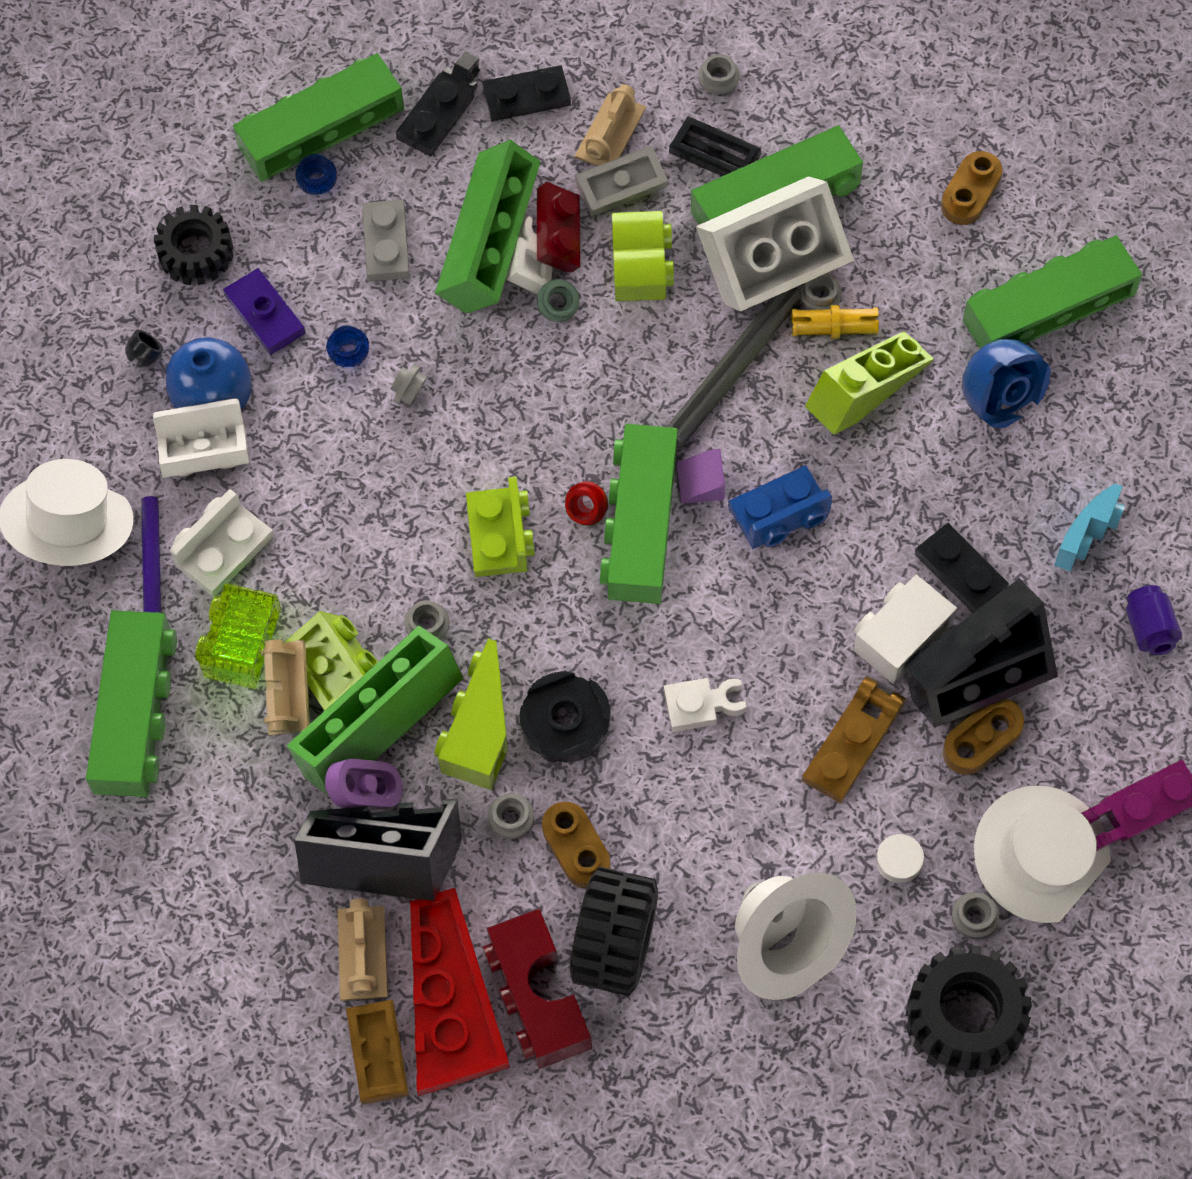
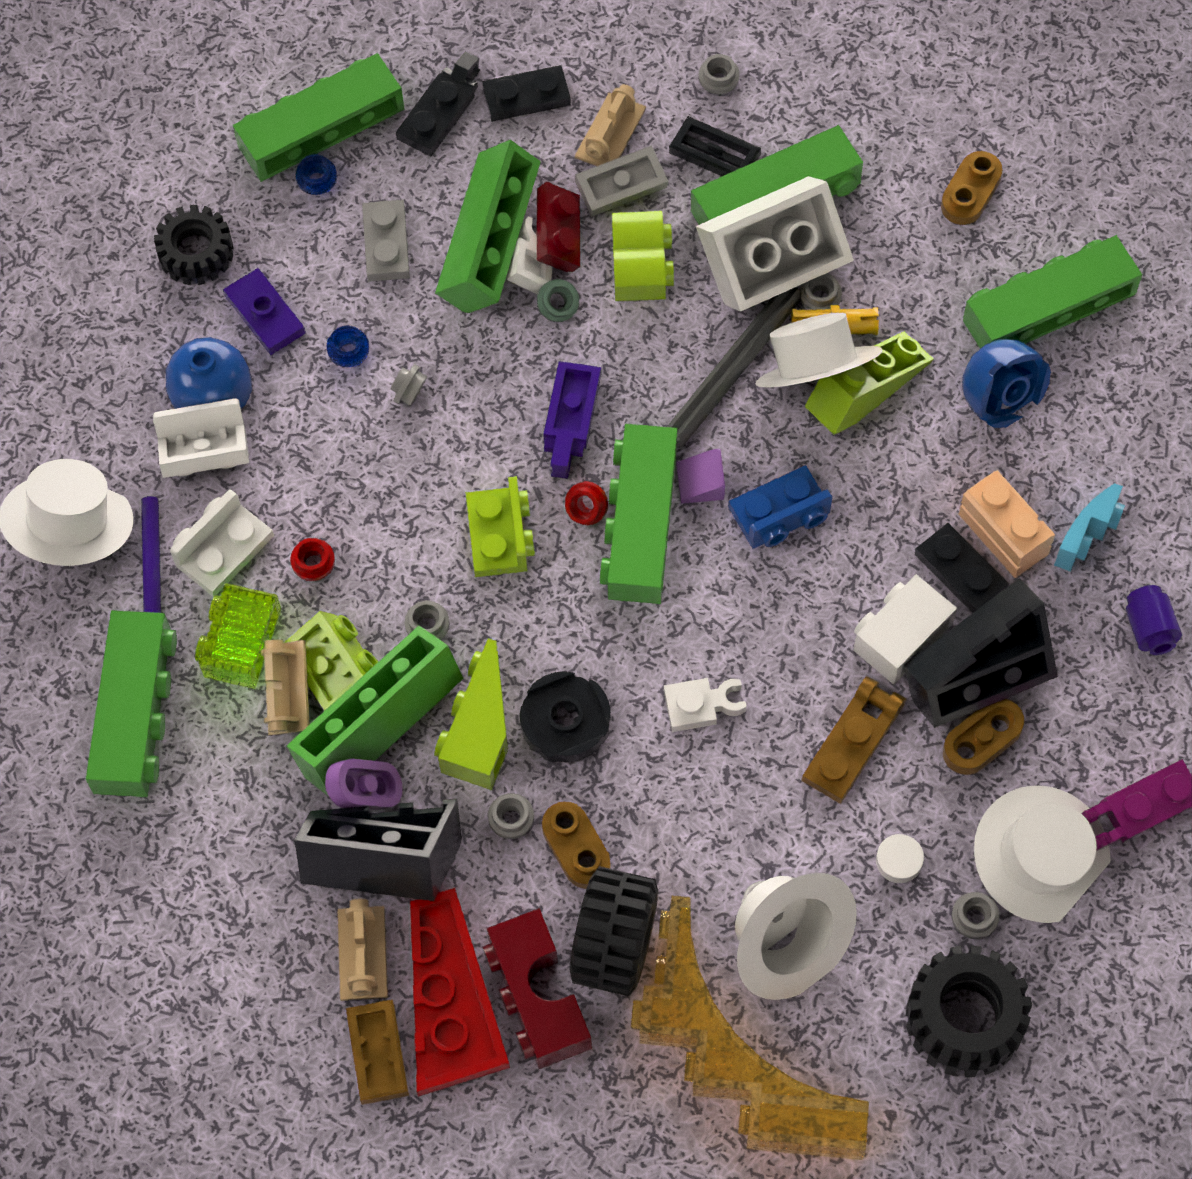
(144, 348): black hinge -> none
(307, 548): none -> red plate
(570, 414): none -> dark purple hinge
(781, 1111): none -> clear yellow arch
(814, 350): none -> white hose
(1006, 524): none -> light nougat brick

